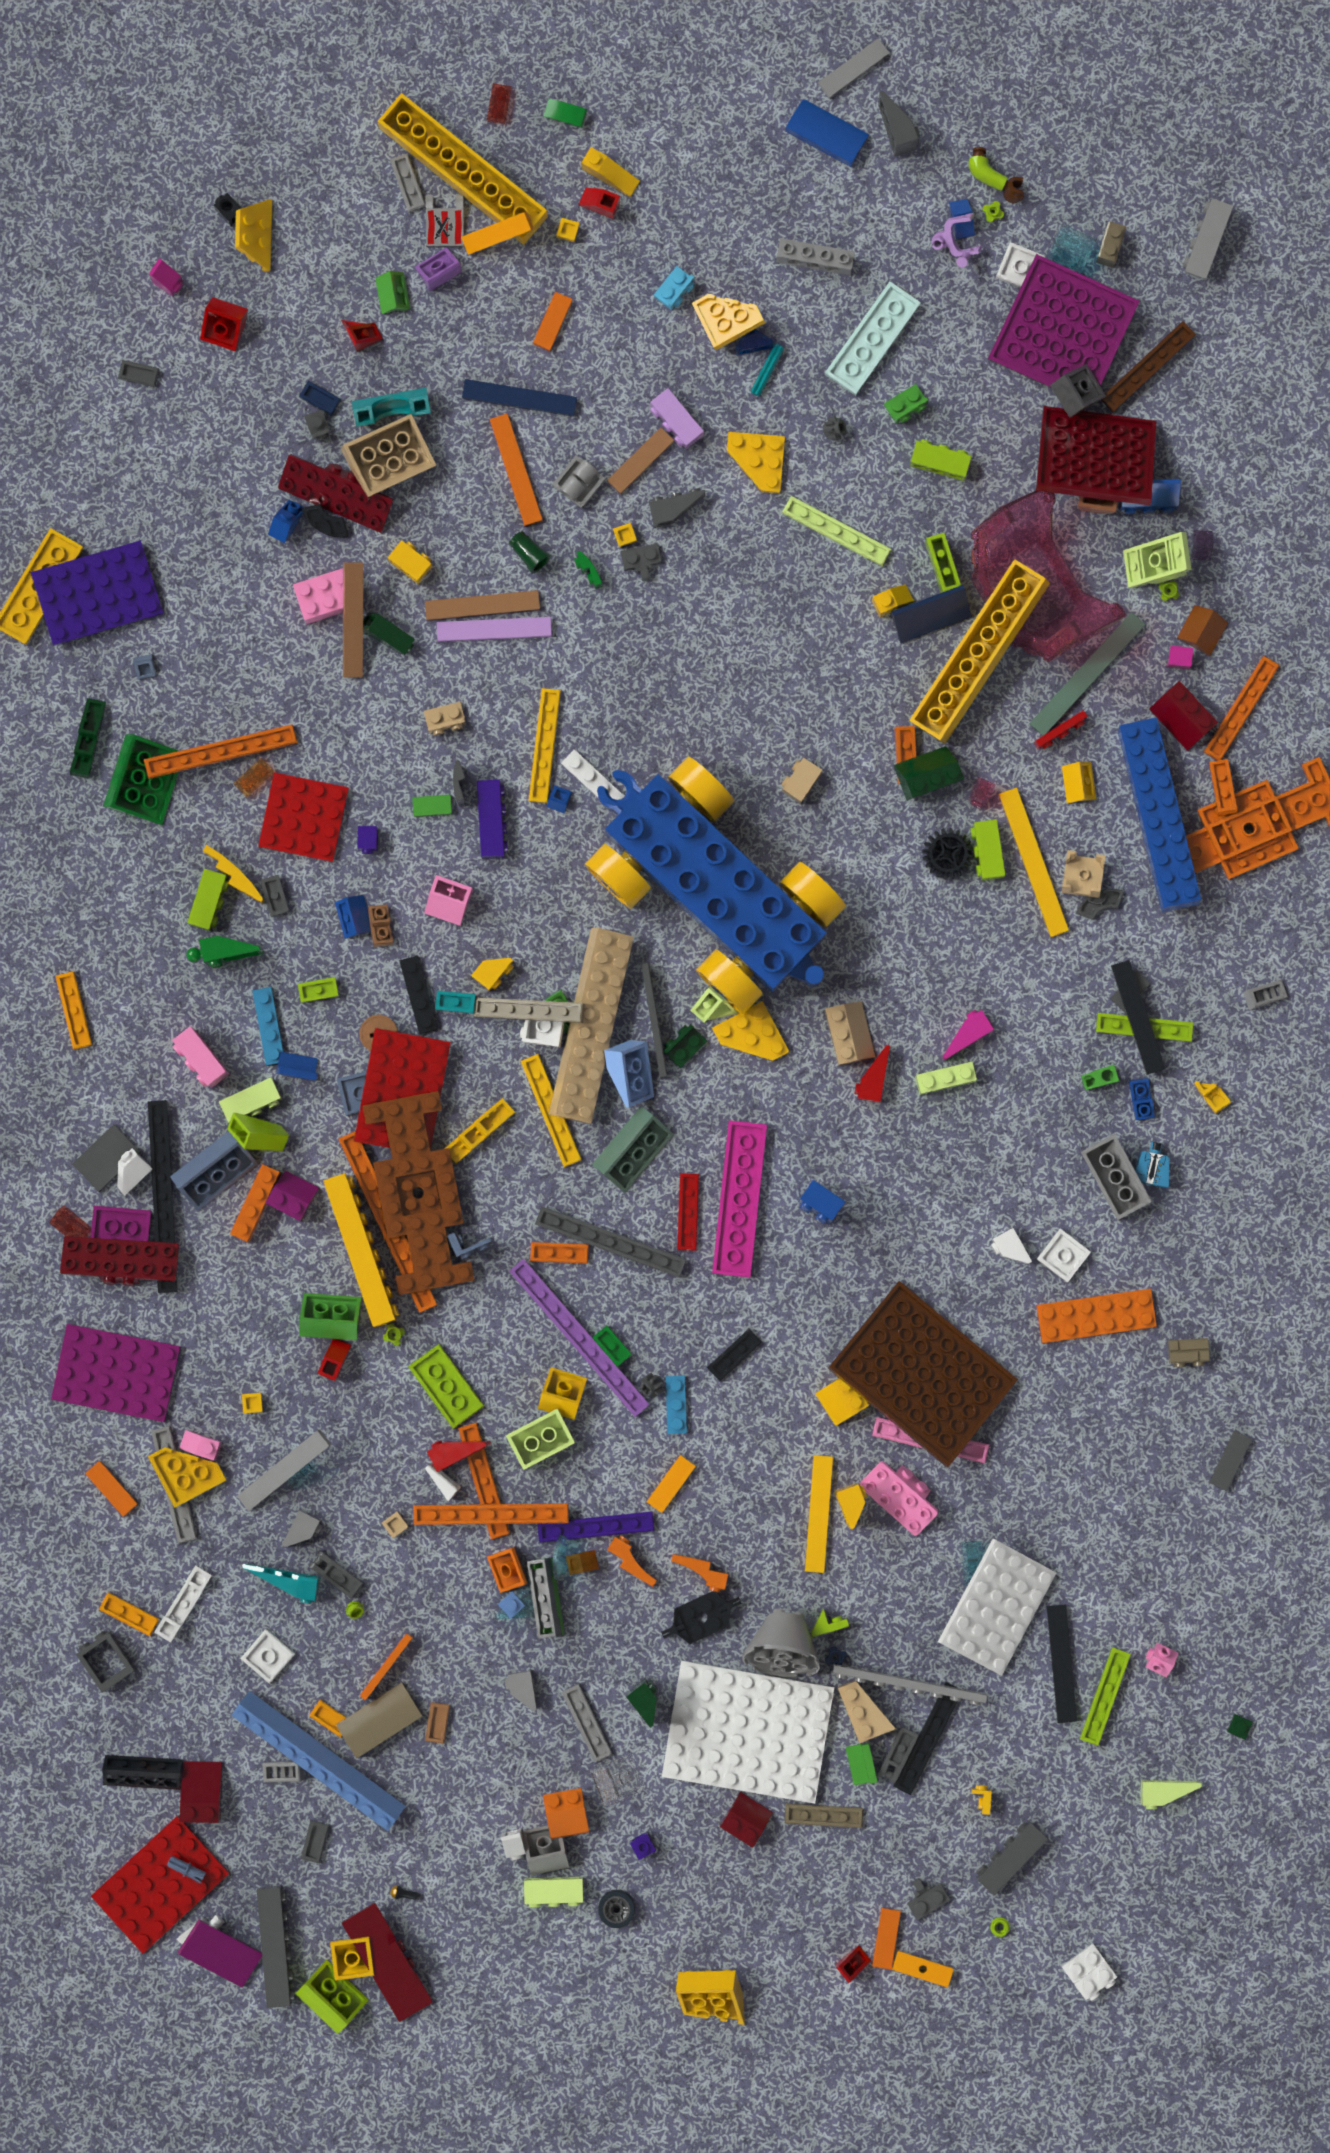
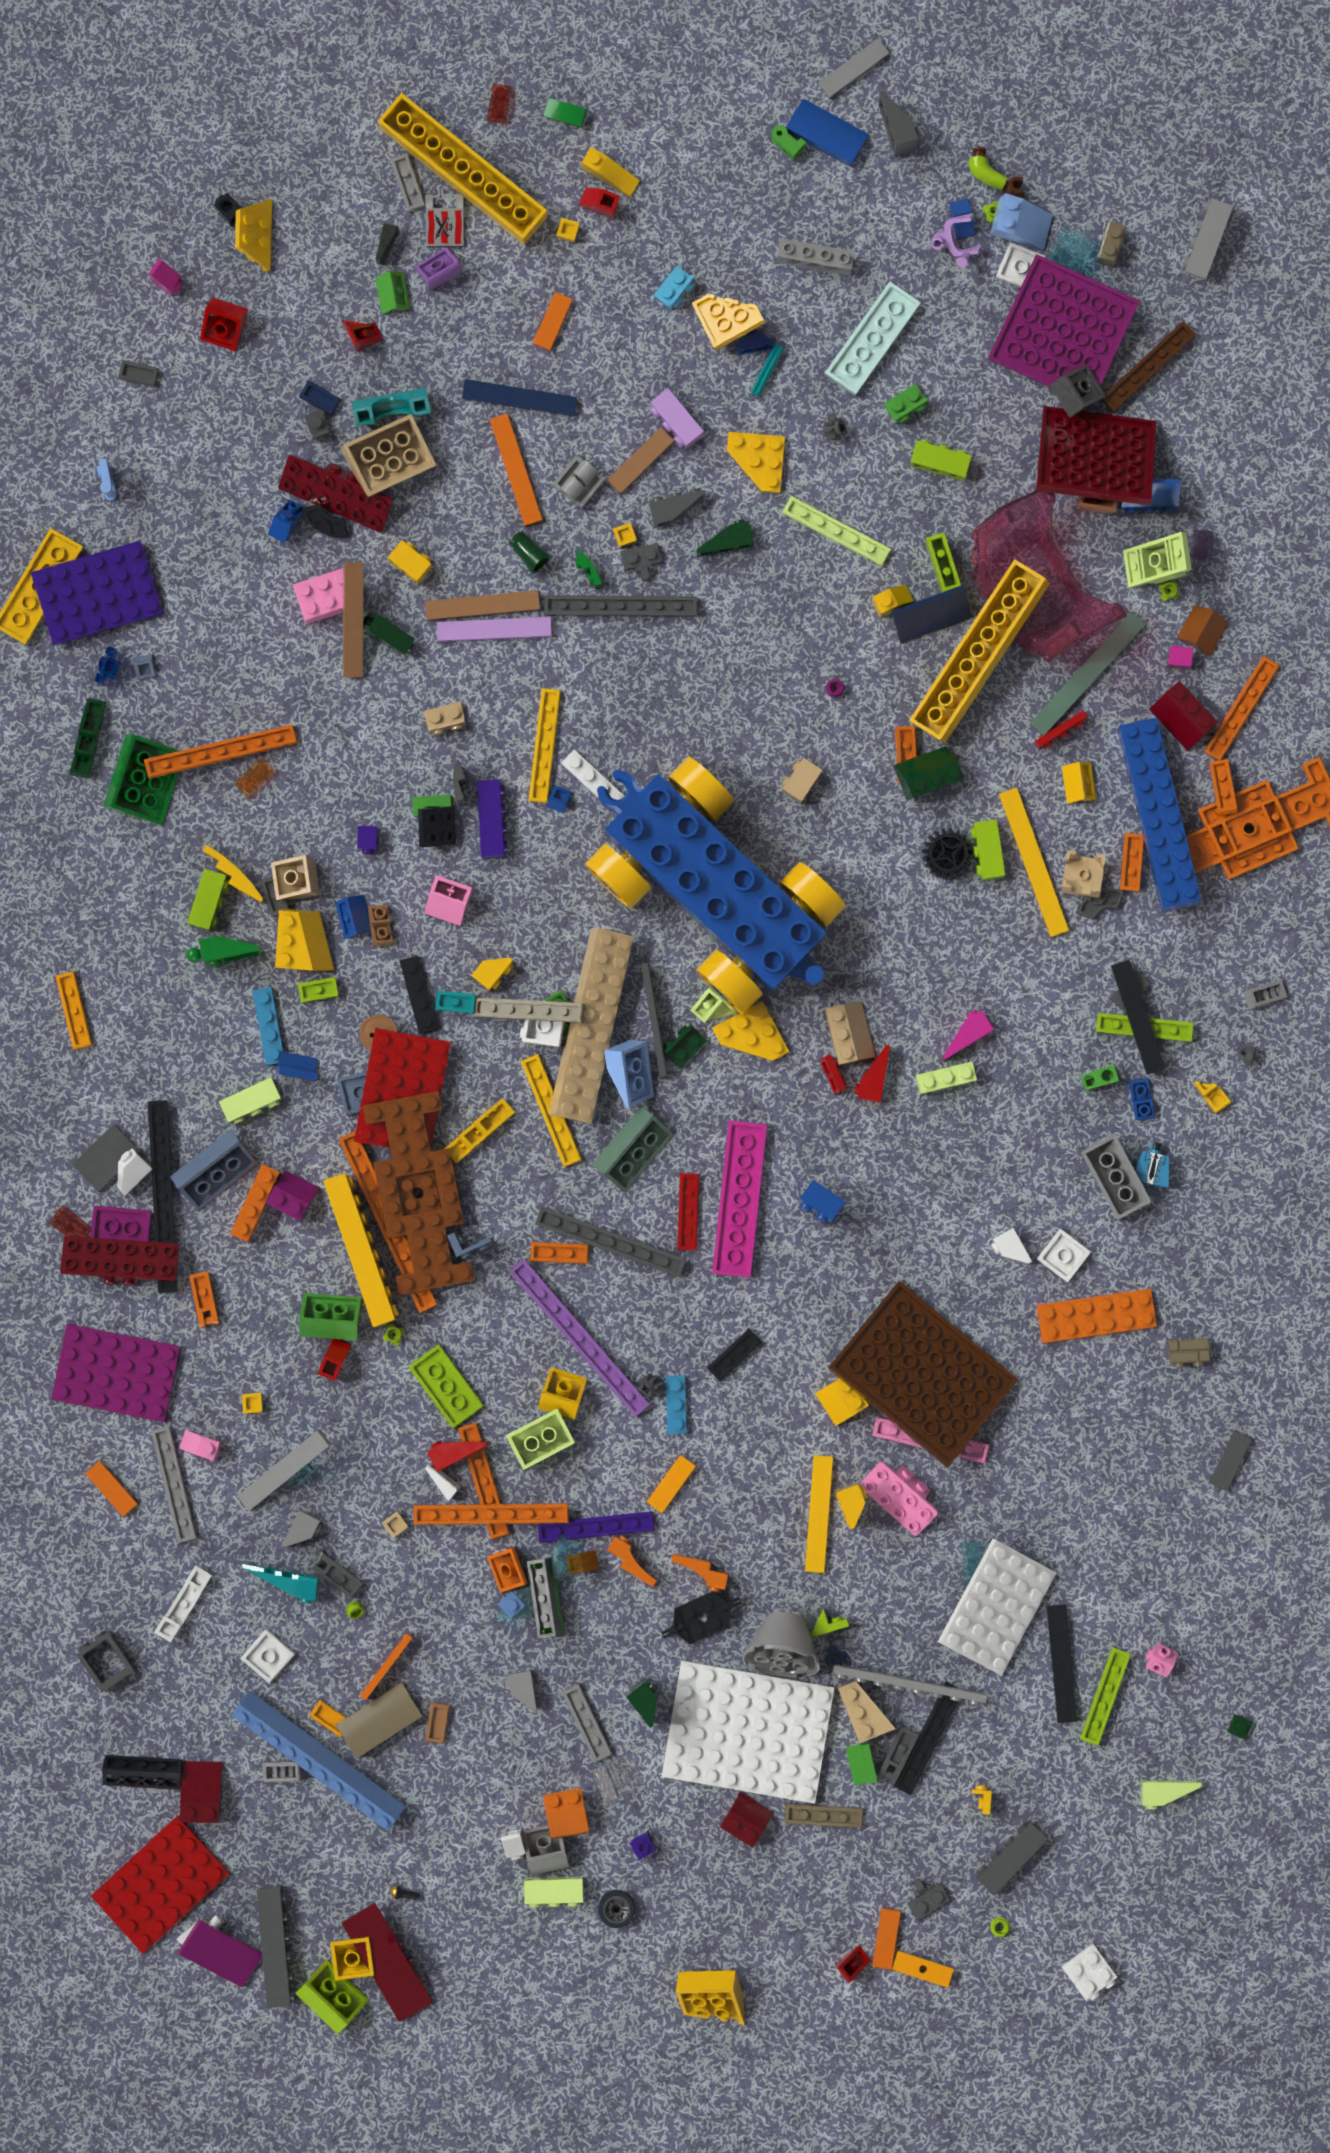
(106, 474): none -> light blue plate
(108, 667): none -> clear blue plate
(129, 1614): light orange tile -> none
(184, 1474): yellow plate -> none
(186, 1869): sand blue axle -> none
(199, 1058): bright pink brick -> none
(204, 1298): none -> orange plate
(257, 1133): lime slope -> none
(295, 878): none -> tan slope
(302, 941): none -> yellow wedge
(303, 817): red plate -> none
(315, 1841): dark grey tile -> none
(387, 238): none -> pearl dark grey slope
(436, 826): none -> black plate
(497, 232): light orange tile -> none
(611, 1346): green plate -> none
(620, 605): none -> dark grey plate
(732, 538): none -> dark green slope
(787, 143): none -> bright green leg
(834, 1078): none -> red plate
(835, 683): none -> magenta plate
(981, 793): clear pink brick -> none
(1021, 222): none -> light blue slope
(1131, 862): none -> orange plate
(1250, 1054): none -> dark grey tile

